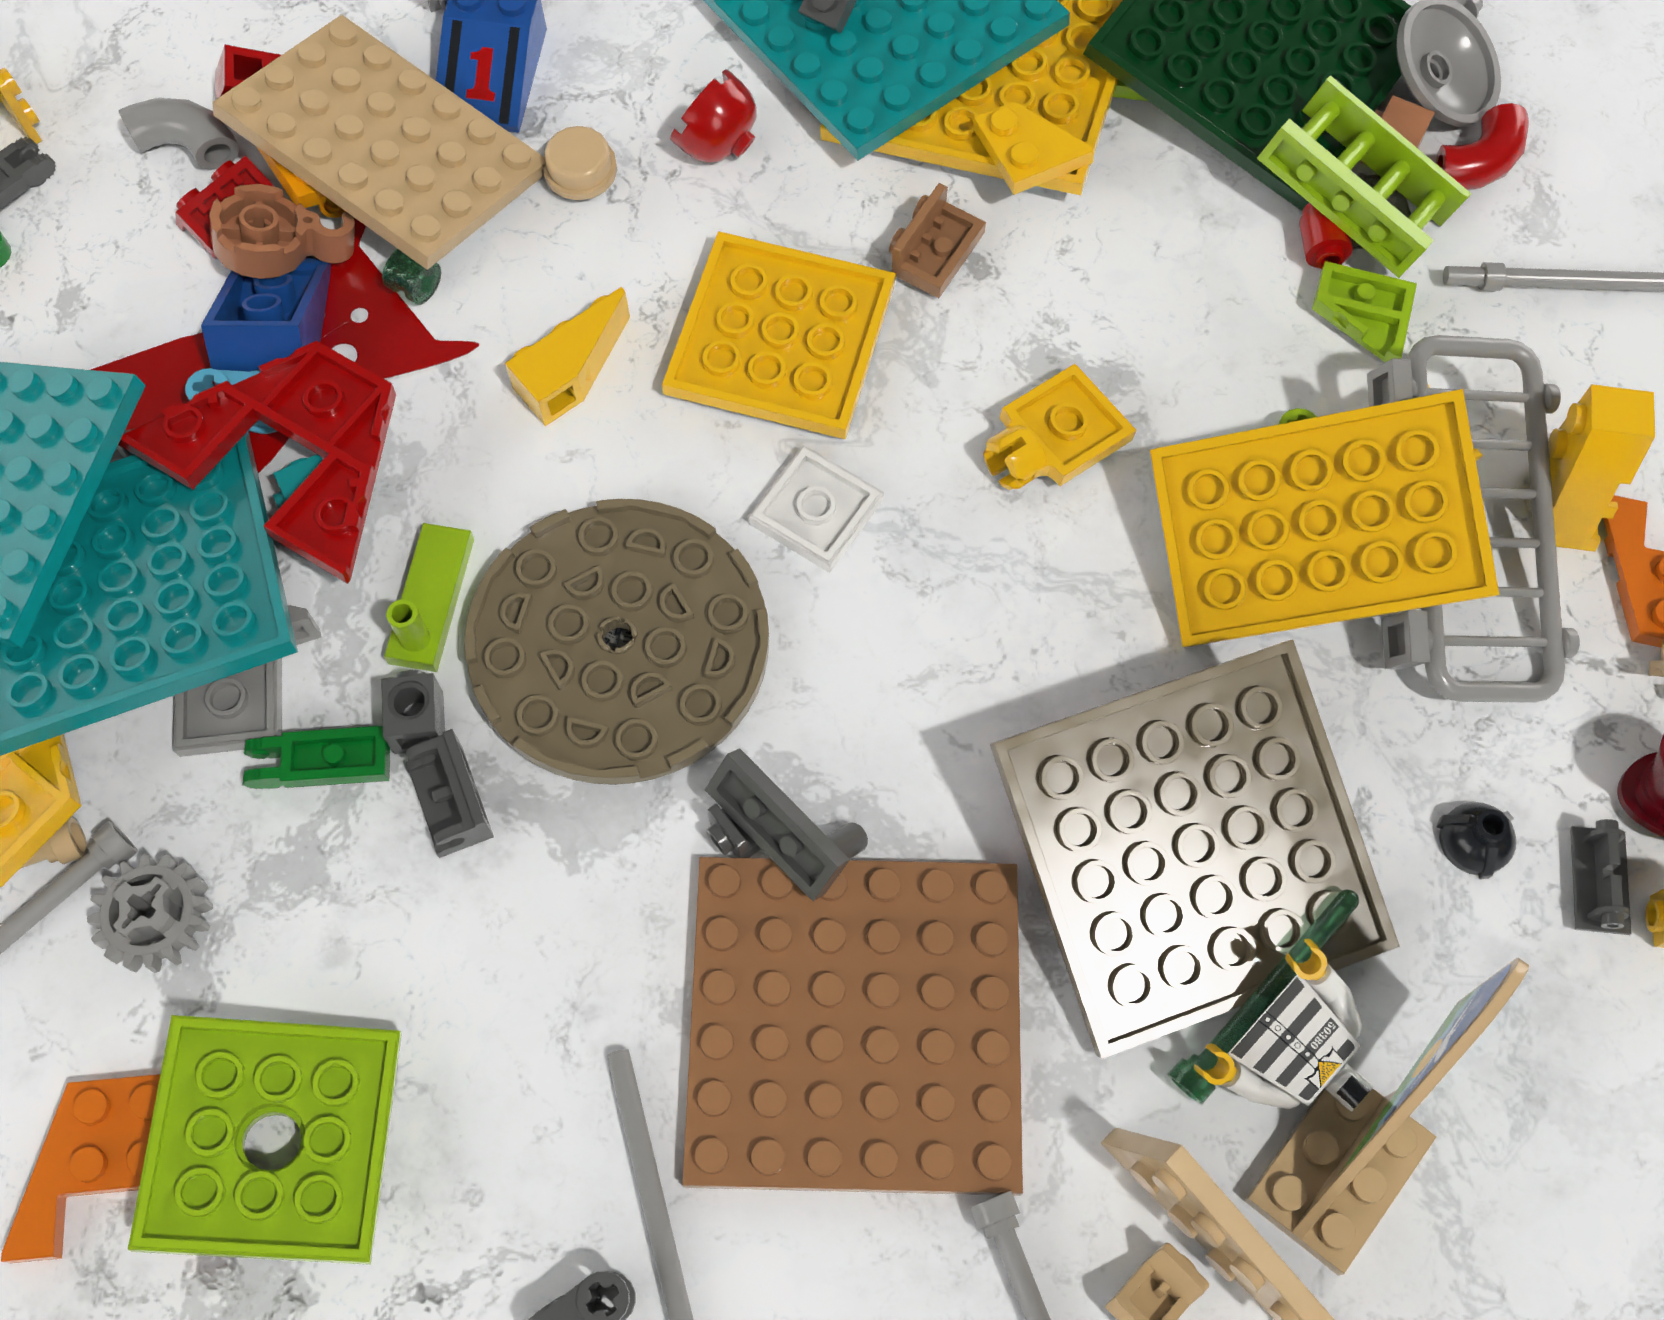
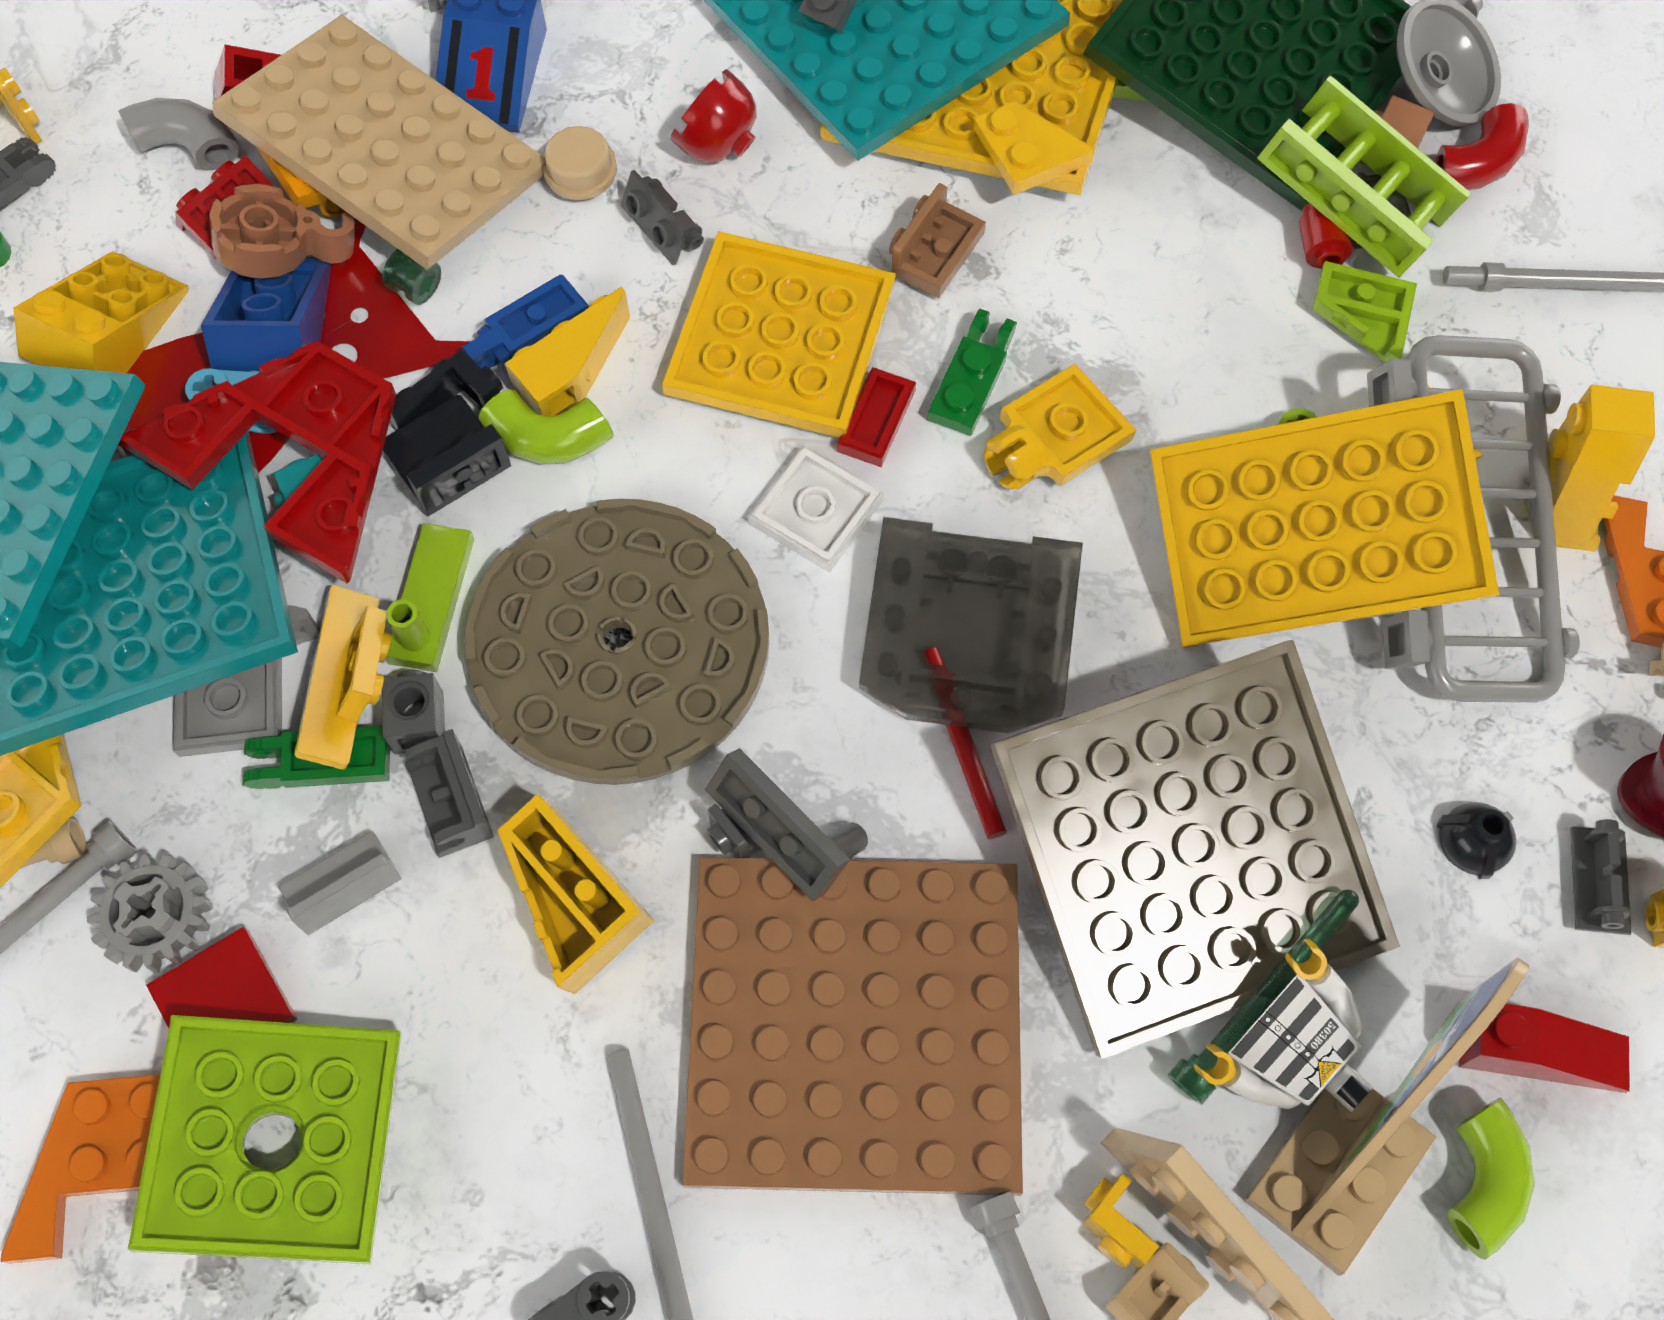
(97, 316): none -> yellow slope
(223, 983): none -> red tile
(339, 883): none -> light grey panel
(342, 676): none -> yellow bracket
(441, 384): none -> black bracket
(446, 454): none -> black bracket
(525, 322): none -> blue hinge
(544, 437): none -> lime cylinder
(572, 894): none -> yellow wedge
(653, 210): none -> dark grey hinge
(877, 417): none -> red tile
(971, 376): none -> green hinge
(973, 771): none -> red bar
(992, 612): none -> clear smoke wedge
(1119, 1237): none -> yellow bracket
(1501, 1180): none -> lime cylinder
(1552, 1049): none -> red slope

